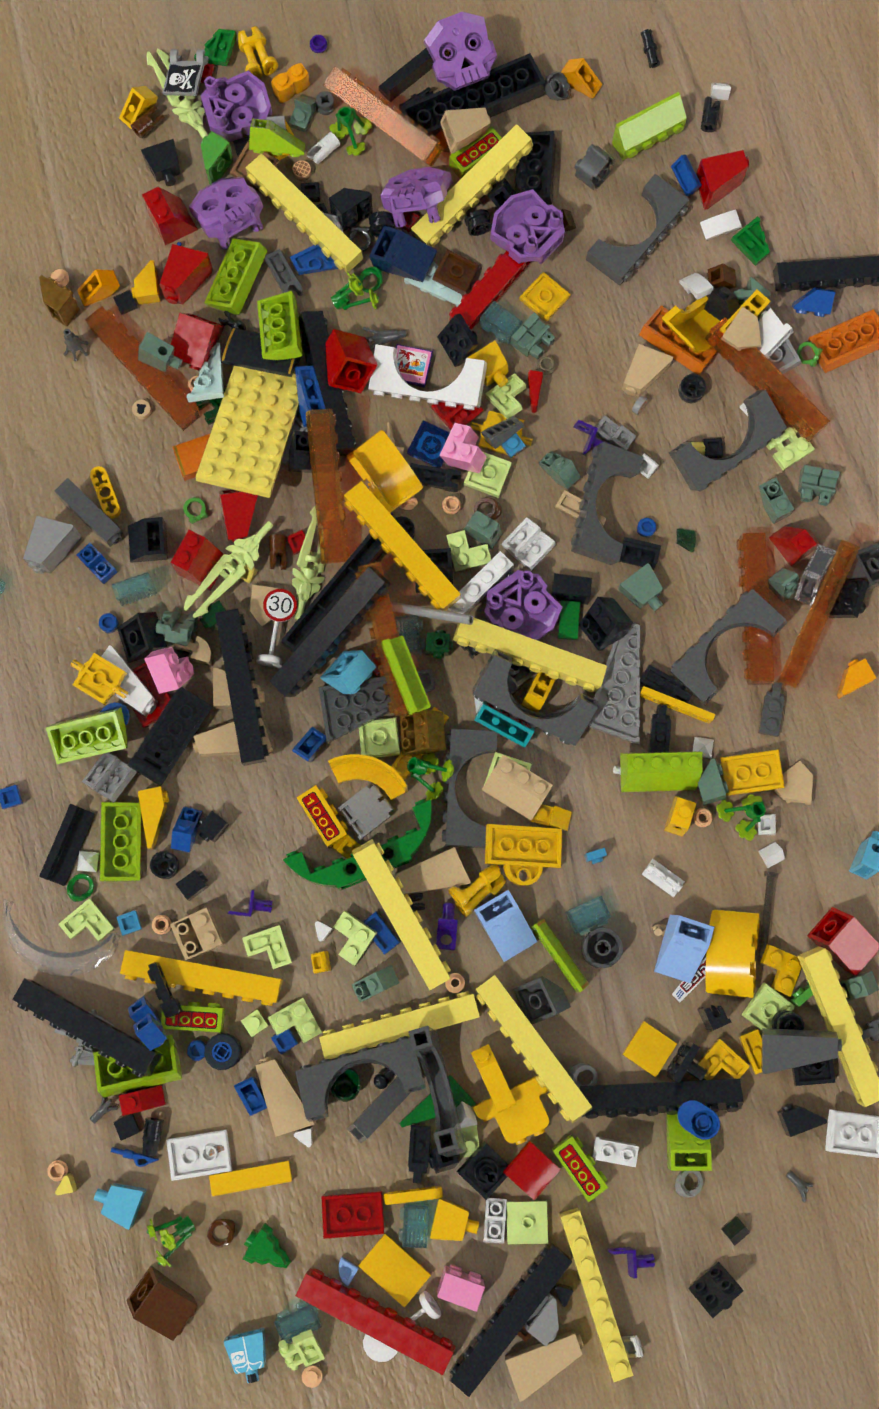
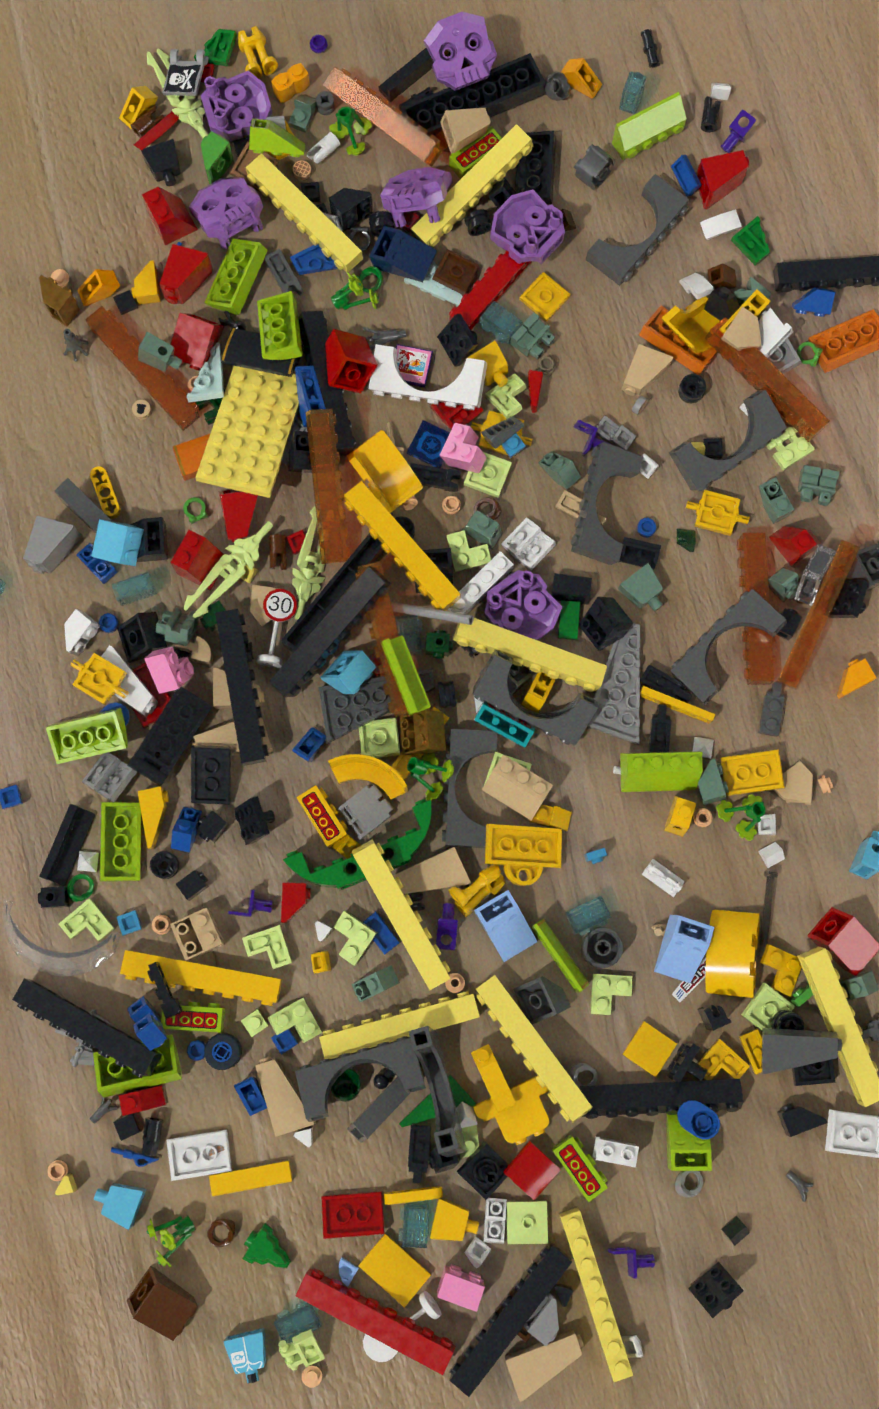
(53, 897): none -> black brick
(78, 631): none -> white slope
(117, 542): none -> medium azure slope
(158, 130): none -> red sticker
(210, 775): none -> black tile
(253, 820): none -> black plate
(293, 899): none -> red slope
(446, 694): none -> black wheel
(477, 1252): none -> white slope
(604, 987): none -> yellowish green plate
(632, 92): none -> clear light blue brick
(717, 512): none -> yellow plate
(737, 133): none -> dark purple bracket
(793, 621): none -> black brick
(825, 784): none -> light nougat plate

